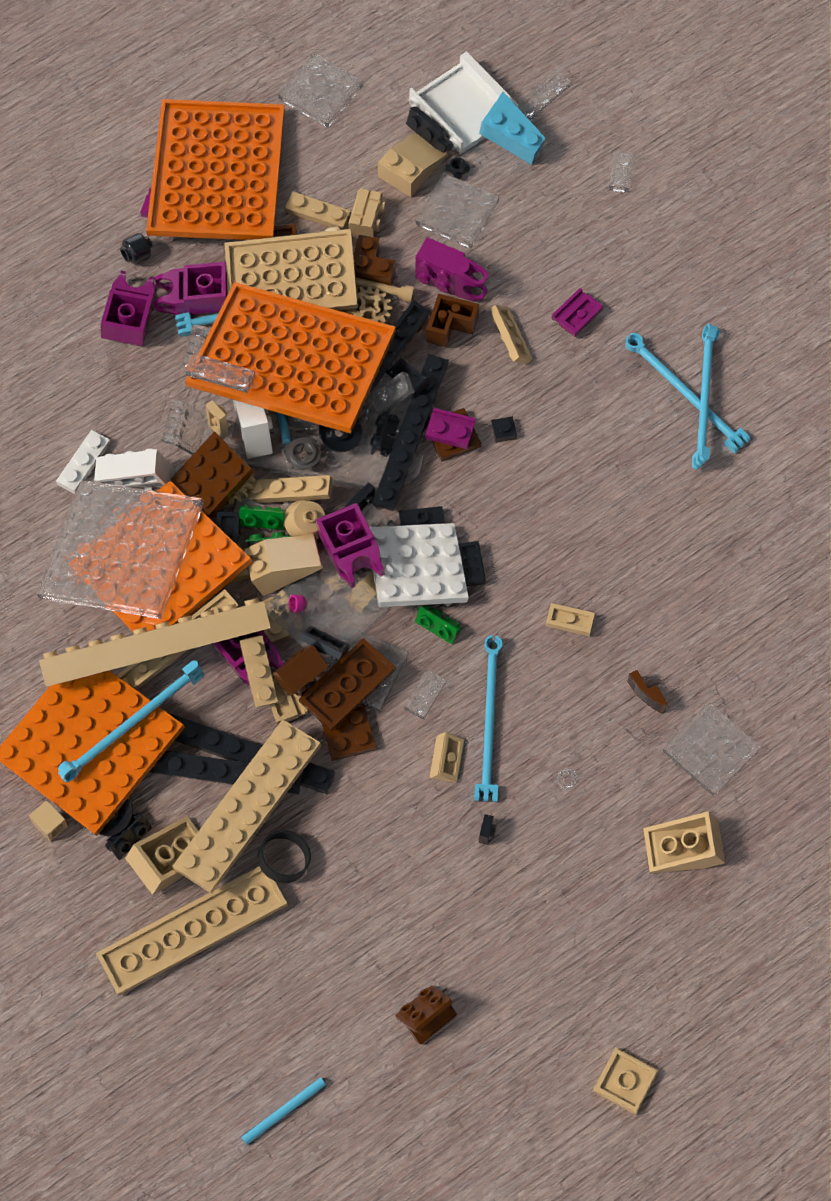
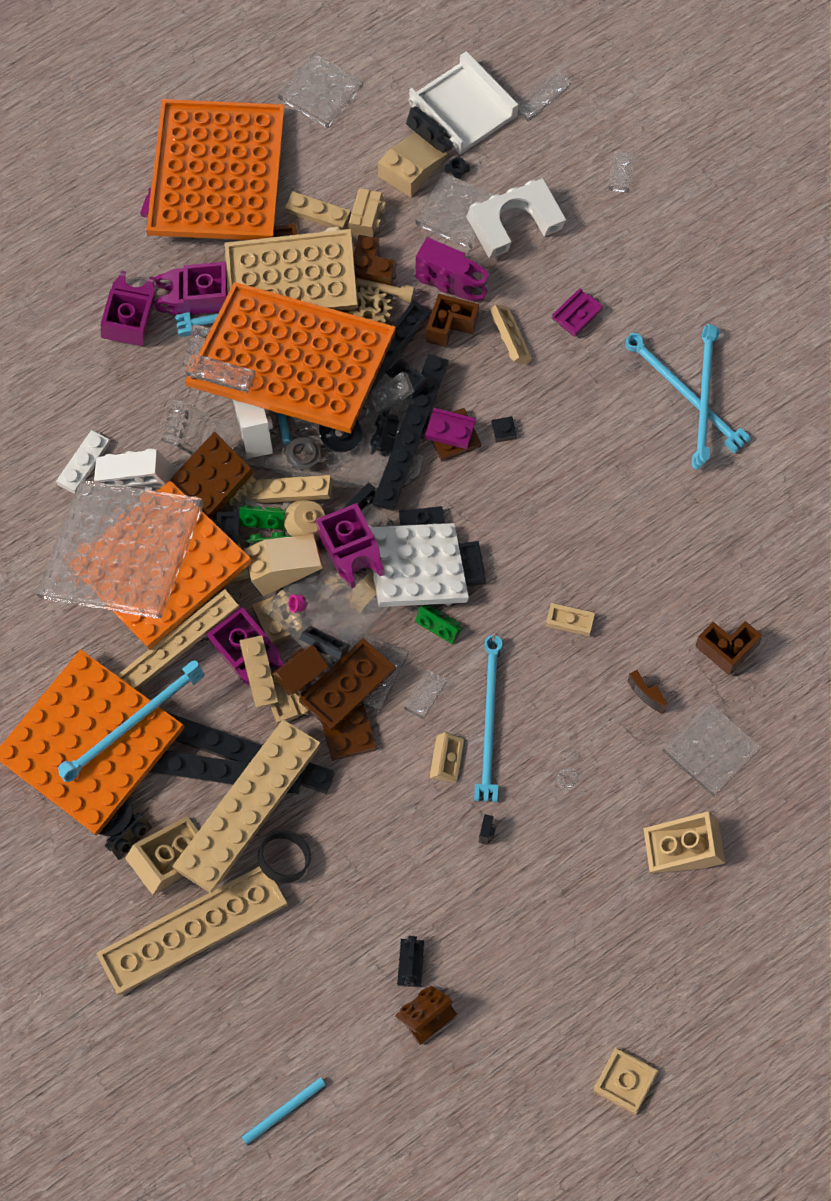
(48, 821): tan panel -> none
(136, 248): black head -> none
(154, 643): tan brick -> none
(217, 419): tan plate -> none
(410, 962): none -> black hinge
(512, 130): medium azure wedge -> none
(532, 197): none -> white arch
(728, 650): none -> reddish brown brick

